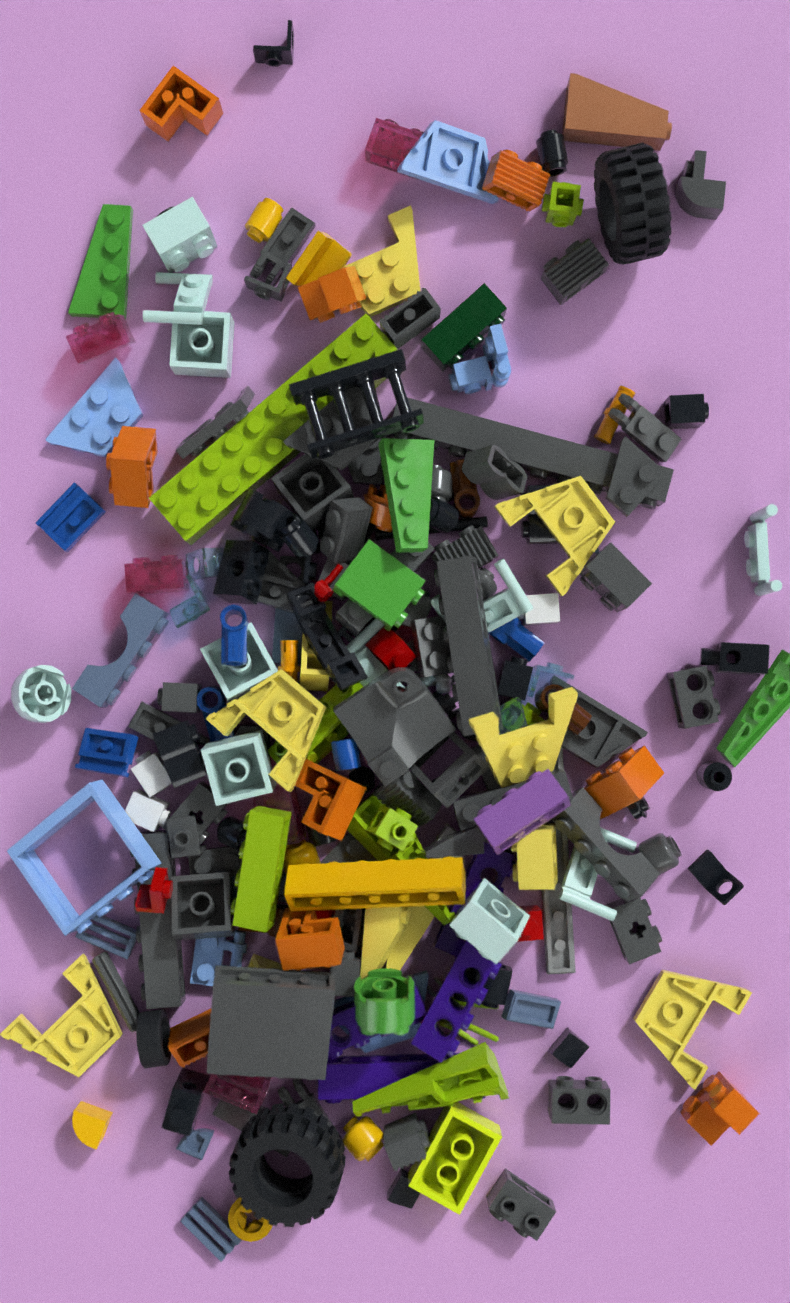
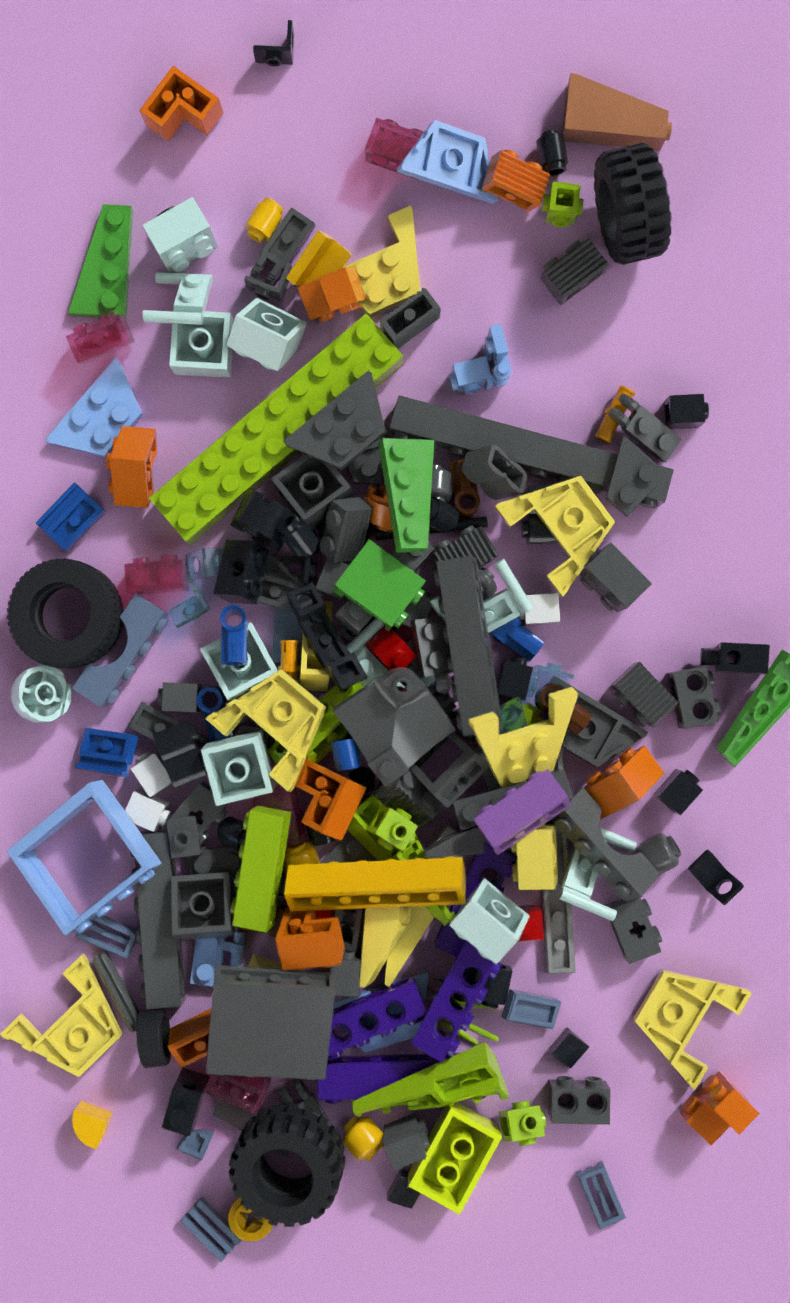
(27, 608): none -> black tyre
(154, 897): red bracket -> none
(215, 428): dark grey wing -> none
(266, 334): none -> light aqua brick
(322, 589): red hand -> none
(363, 376): black fence -> none
(384, 1002): bright green brick -> none
(464, 328): dark green brick -> none
(520, 1205): dark grey brick -> none
(522, 1123): none -> lime brick
(592, 1172): none -> sand blue tile
(639, 808): black plate -> none
(643, 694): none -> dark grey brick
(679, 791): none -> black brick
(698, 195): dark grey brick -> none
(706, 772): black brick -> none
(757, 541): light aqua plate -> none

